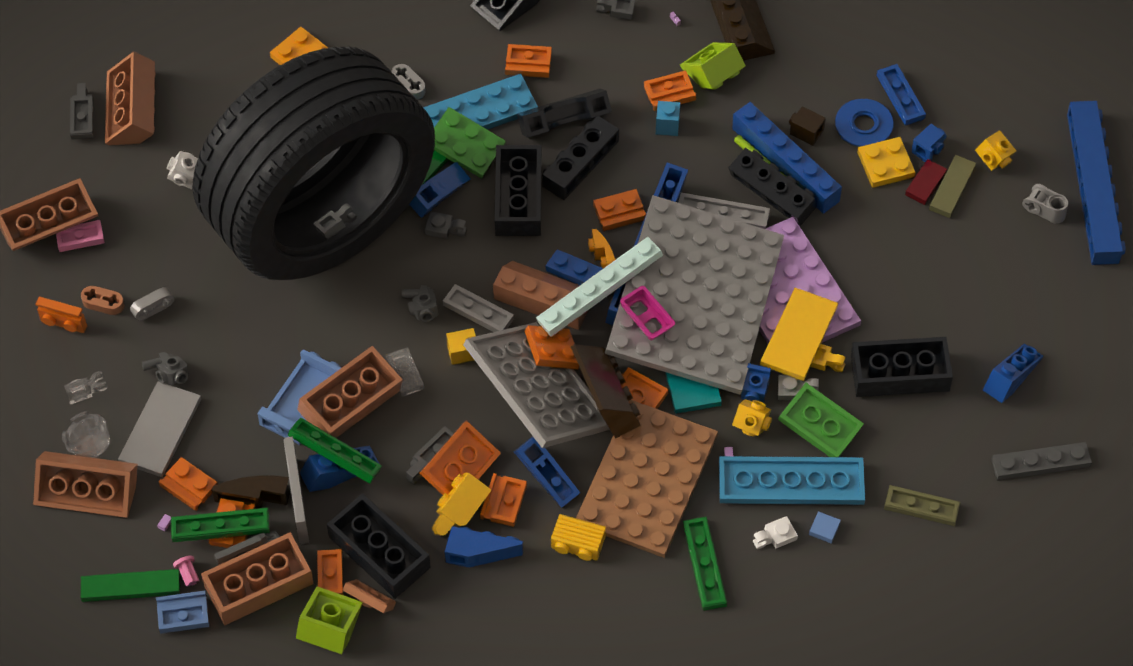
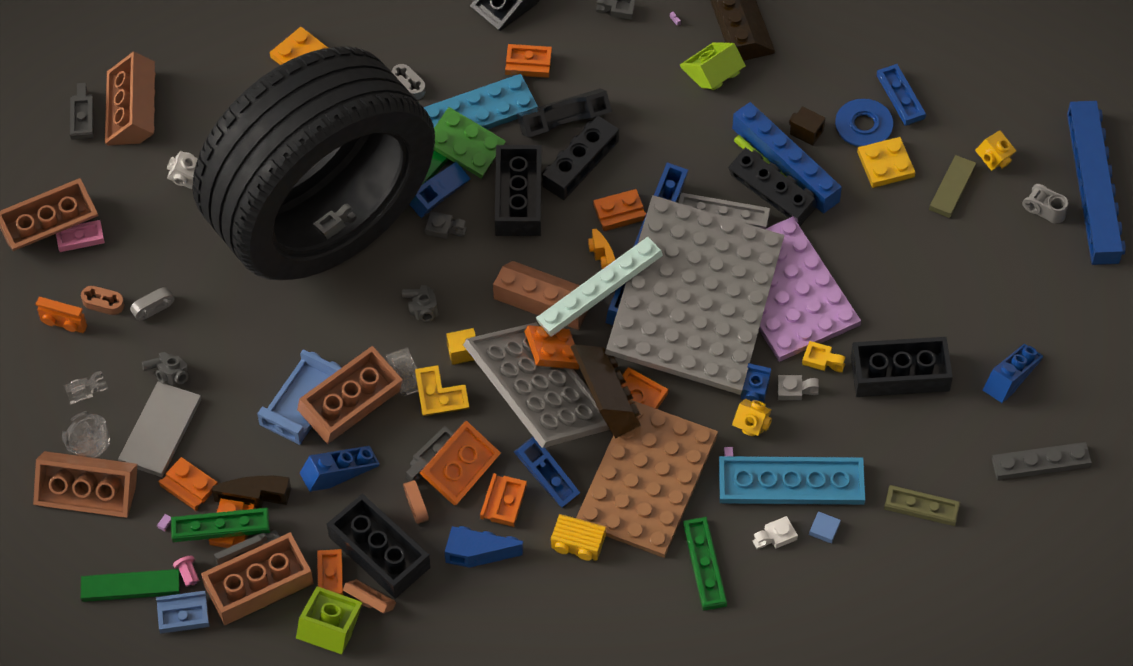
(296, 491): light grey tile -> none
(335, 450): green tile -> none
(415, 502): none -> nougat beam
(435, 398): none -> yellow plate
(460, 504): yellow hinge -> none
(477, 309): light grey plate -> none
(571, 267): blue plate -> none
(654, 311): dark pink piece -> none
(668, 118): dark azure brick -> none
(670, 88): orange plate -> none
(691, 395): teal tile -> none
(799, 334): yellow tile -> none
(820, 421): bright green plate -> none
(926, 182): dark red tile -> none
(929, 142): blue brick -> none

